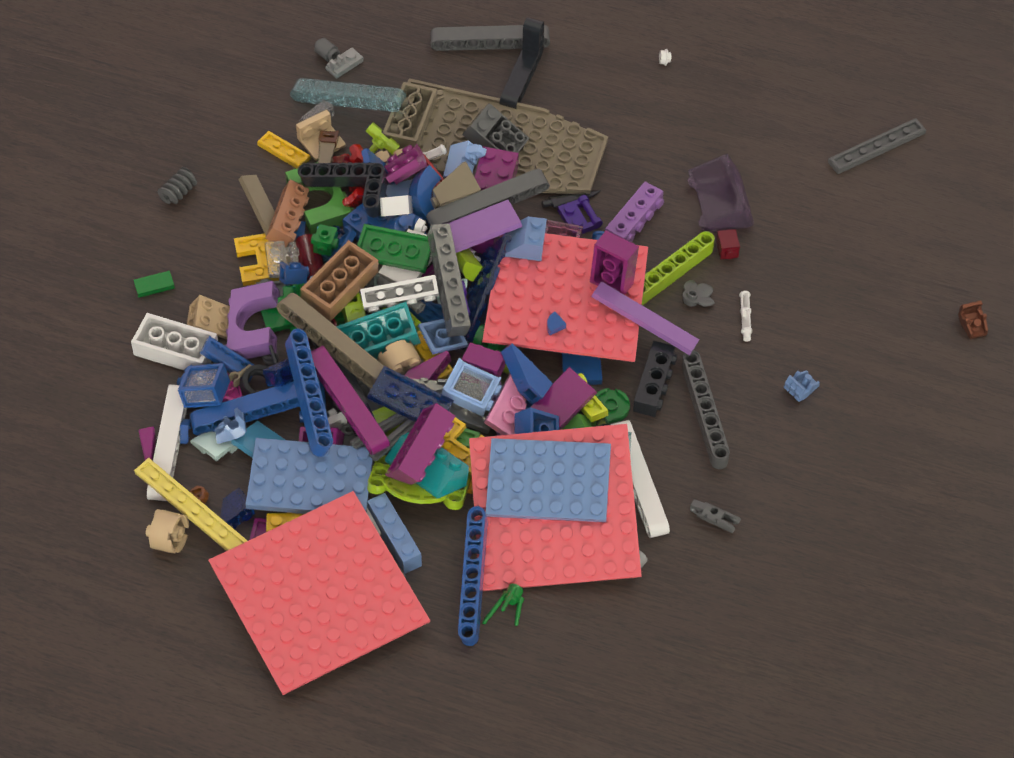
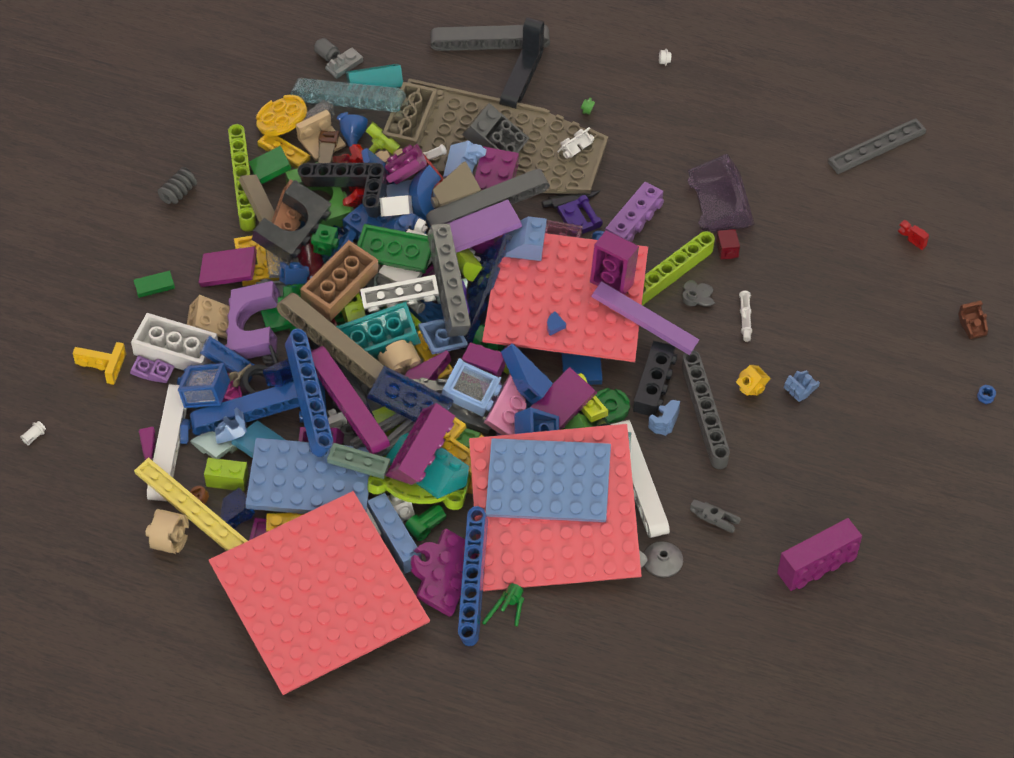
(35, 431): none -> white pin
(103, 361): none -> yellow bracket
(150, 370): none -> medium lavender slope
(226, 474): none -> lime brick
(227, 266): none -> magenta tile
(241, 168): none -> lime beam
(270, 165): none -> green tile
(281, 115): none -> yellow tile
(289, 243): none -> black arch
(352, 127): none -> blue hat
(358, 460): none -> sand green plate
(377, 76): none -> teal slope
(403, 508): none -> white bracket
(421, 525): none -> green piece
(441, 572): none -> magenta plate
(580, 138): none -> white hinge
(587, 106): none -> bright green plate
(663, 566): none -> flat silver dish
(665, 423): none -> medium blue hand
(752, 380): none -> yellow brick
(819, 554): none -> magenta brick
(915, 234): none -> red plate
(986, 389): none -> blue bush

